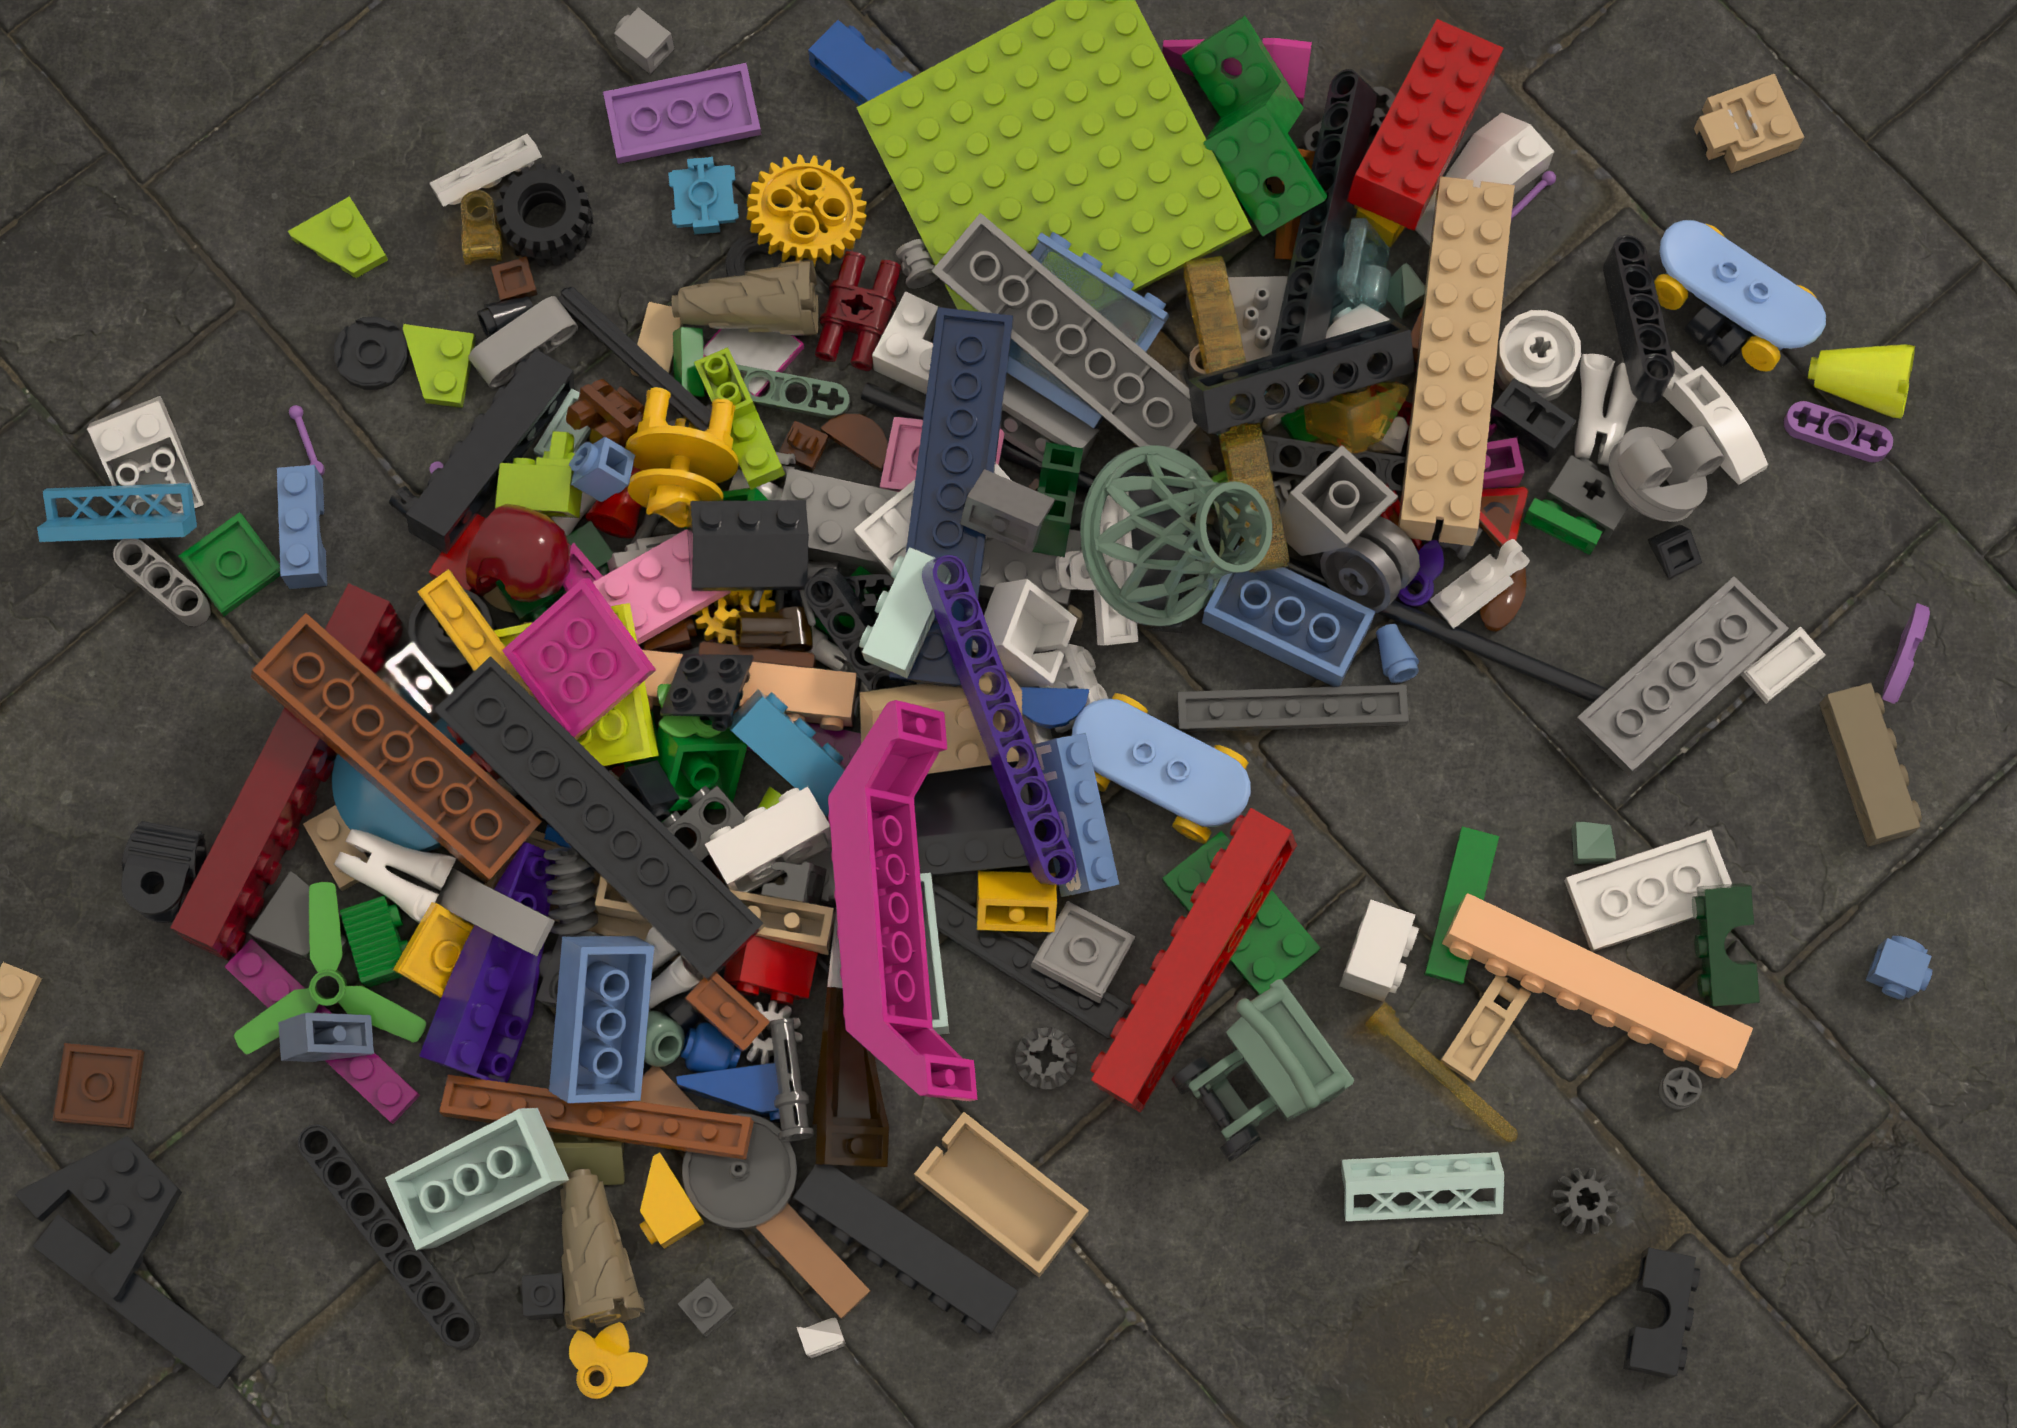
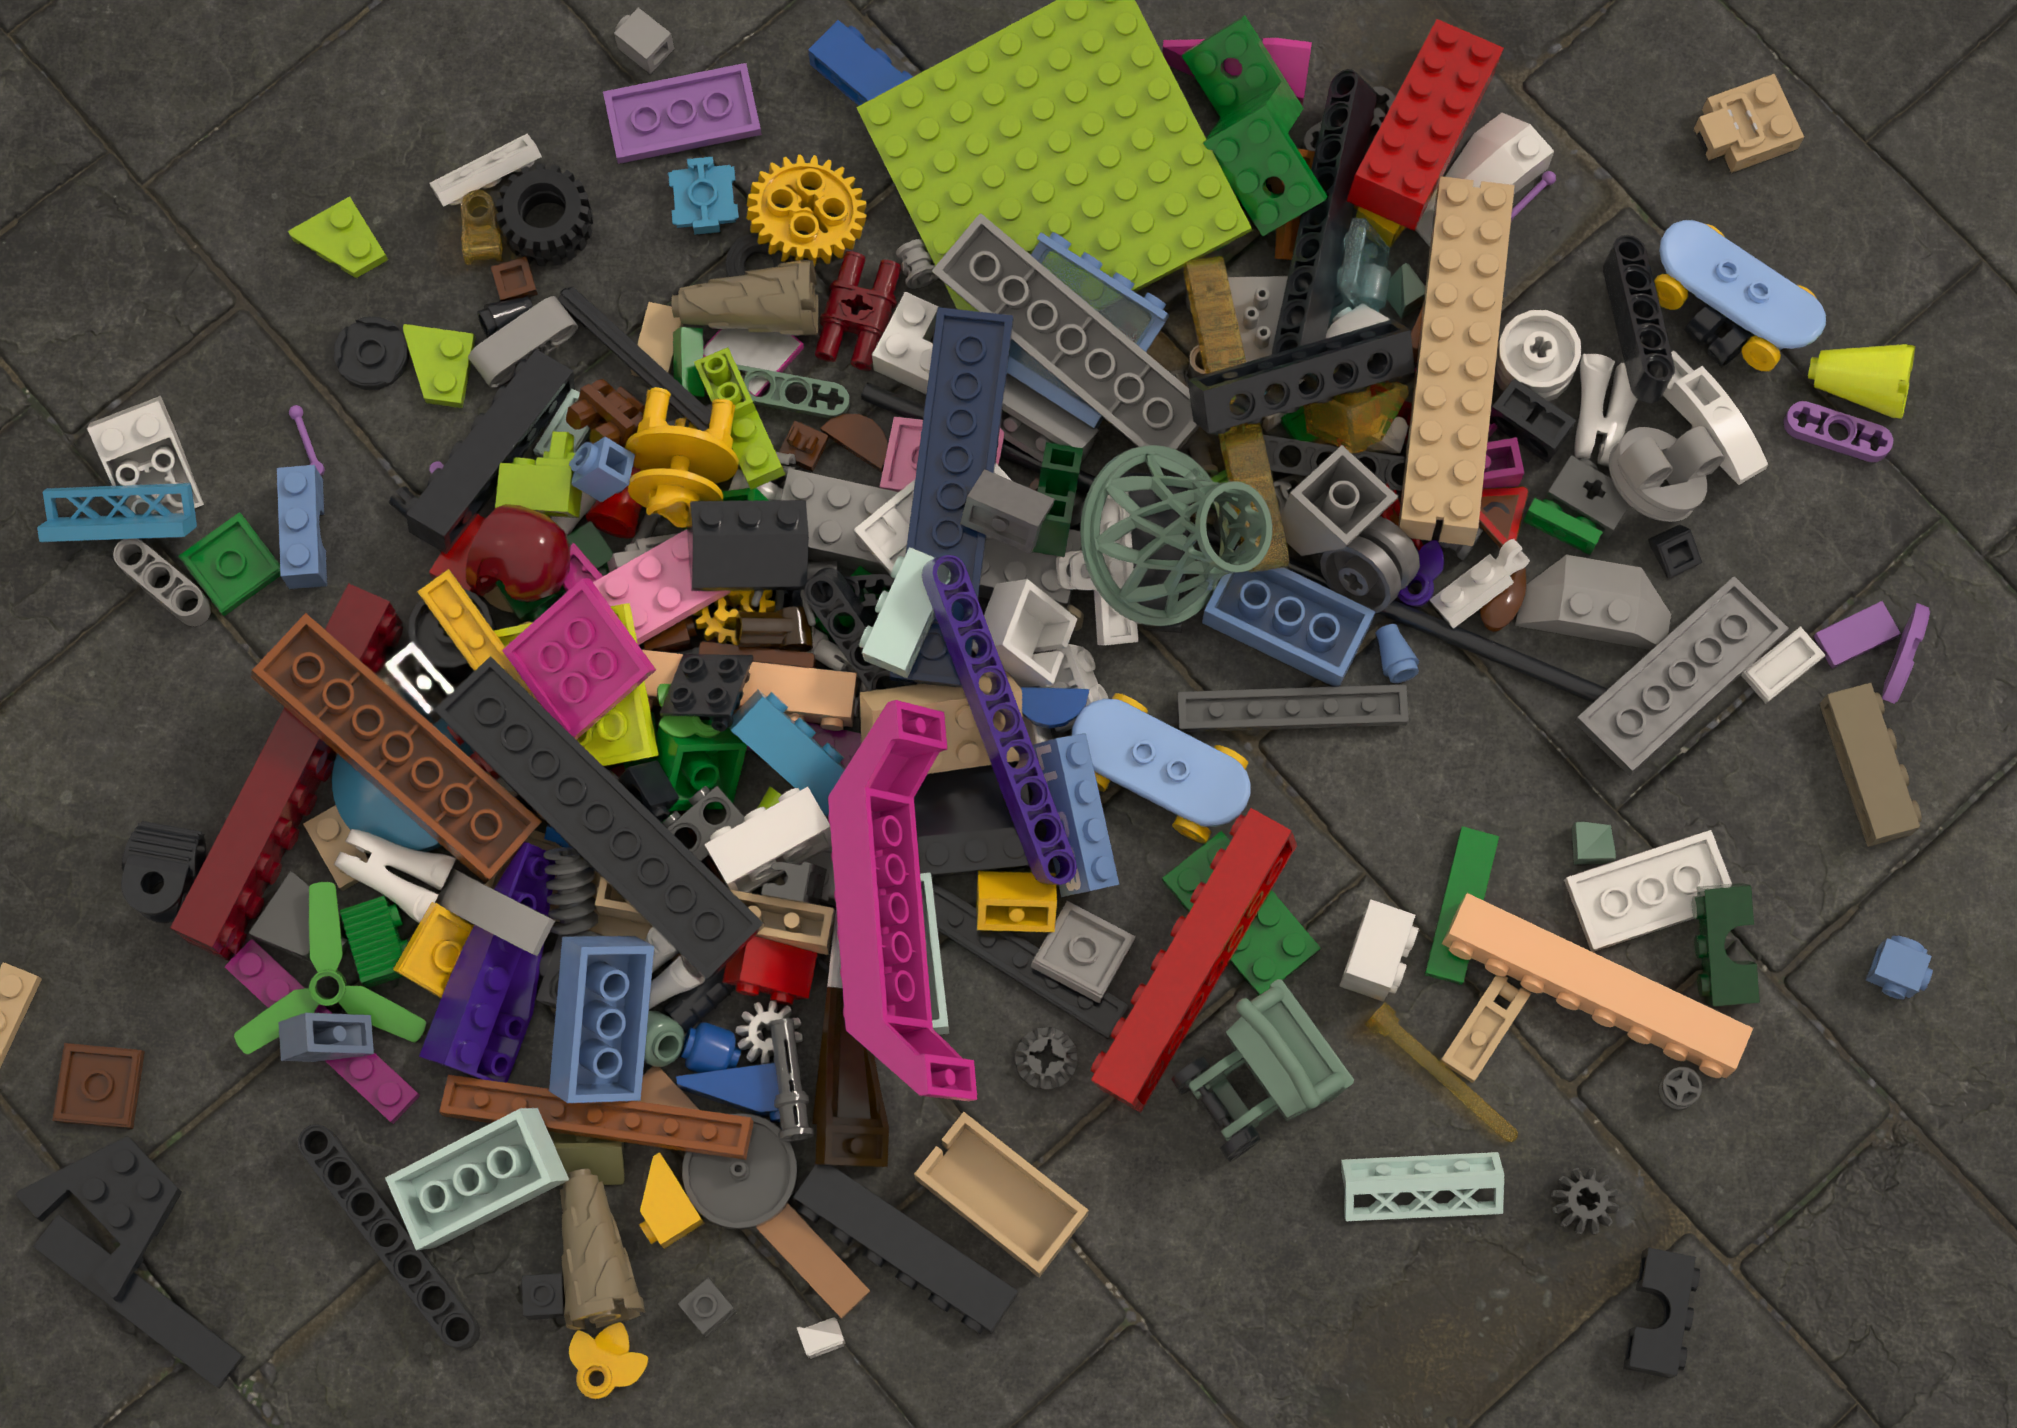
(727, 1011): dark orange plate -> none
(1596, 603): none -> light grey wedge
(1857, 634): none -> medium lavender tile

